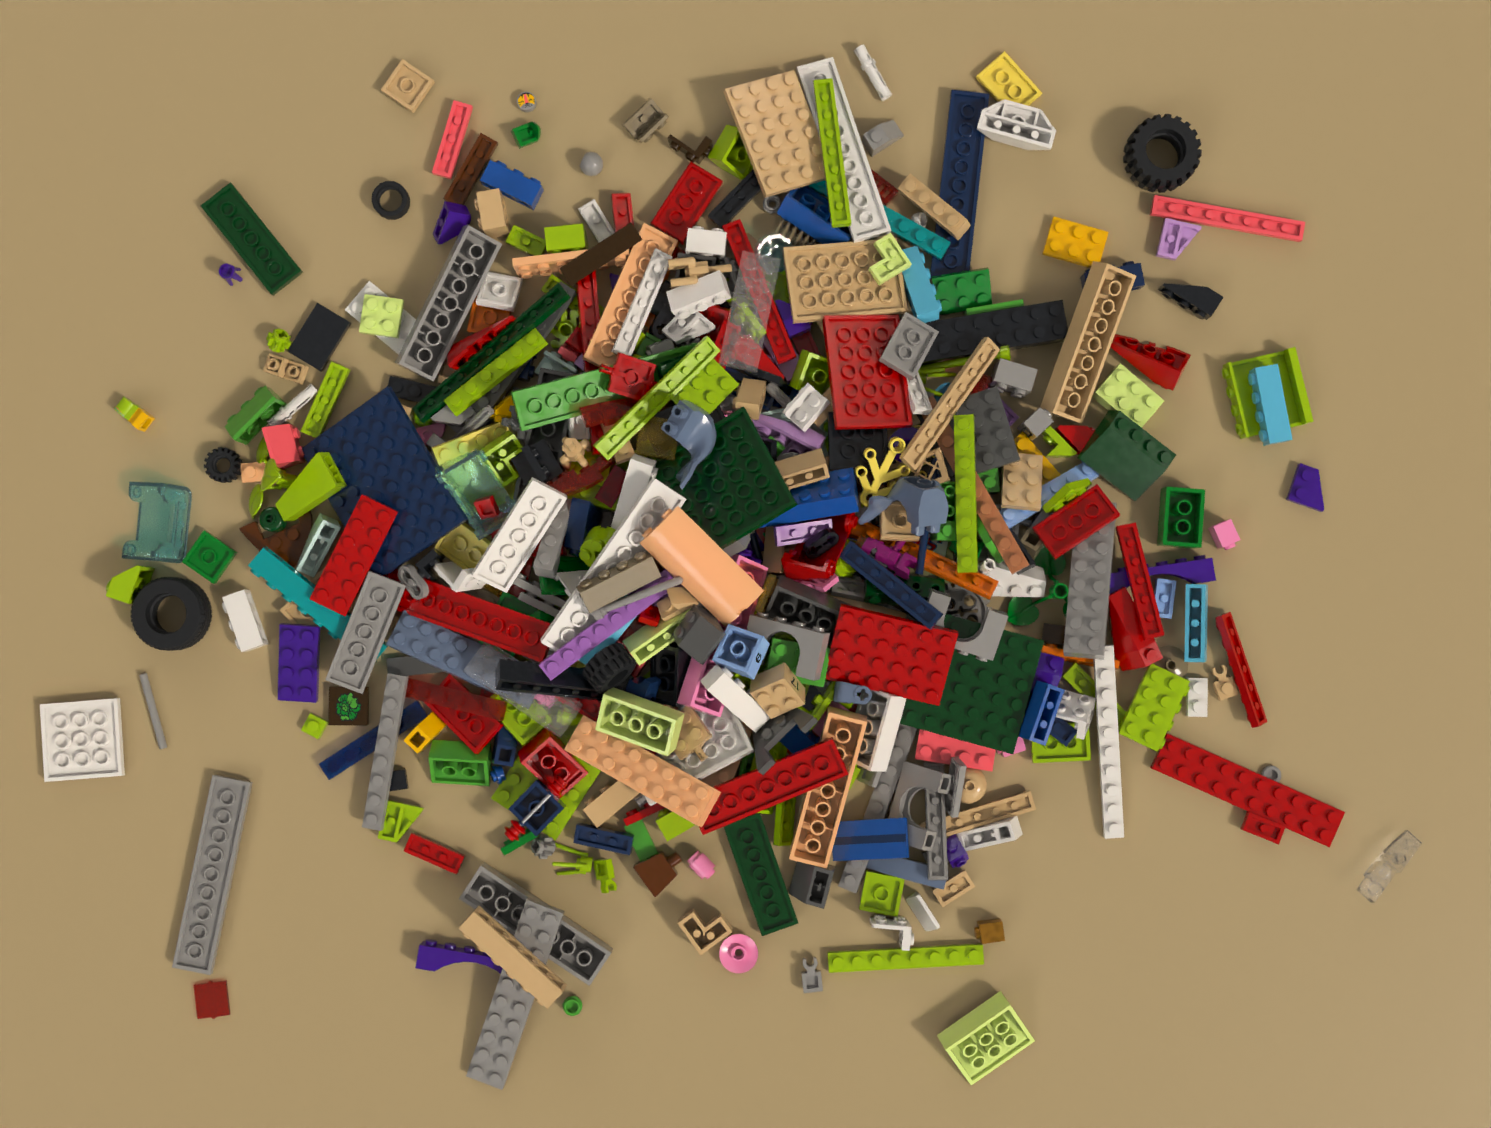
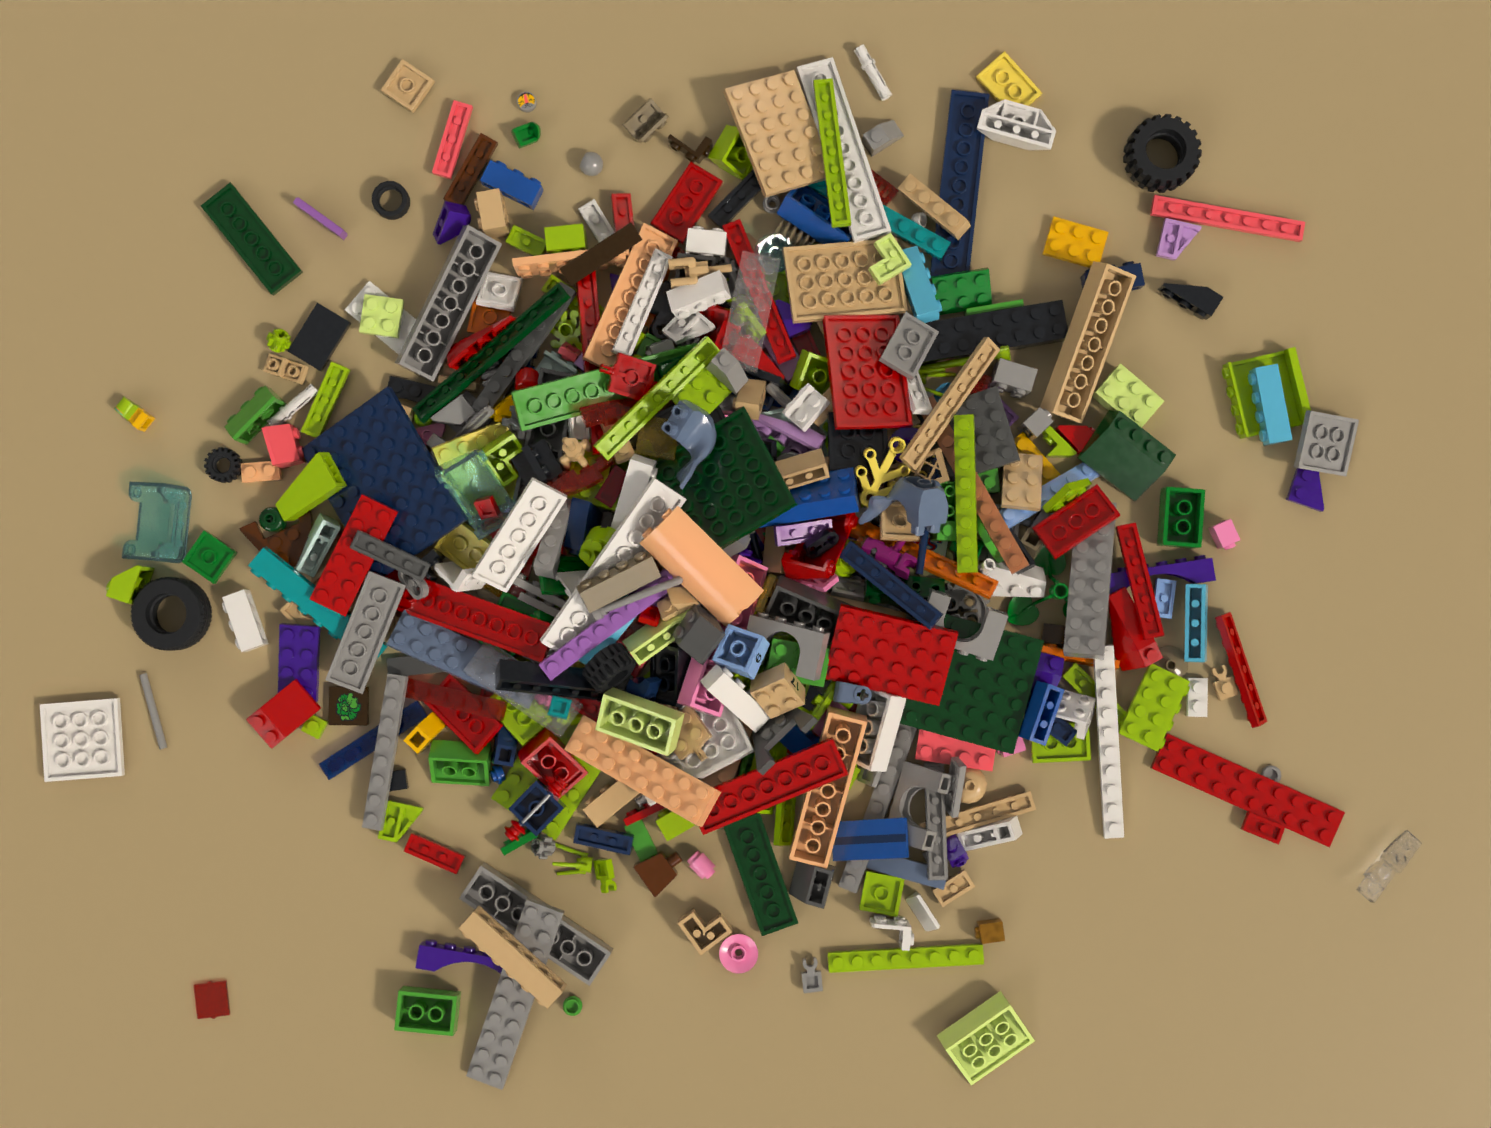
(212, 874): light grey plate -> none
(228, 272): dark purple piece -> none
(270, 476): lime plant -> none
(283, 713): none -> red slope
(320, 218): none -> medium lavender tile
(390, 555): none -> dark grey tile
(427, 1010): none -> bright green brick
(495, 372): lime plate -> none
(525, 378): none -> red head
(559, 707): none -> teal tile
(574, 340): red plate -> none
(728, 370): none -> light grey slope
(1156, 363): red wedge -> none
(1326, 443): none -> light grey plate

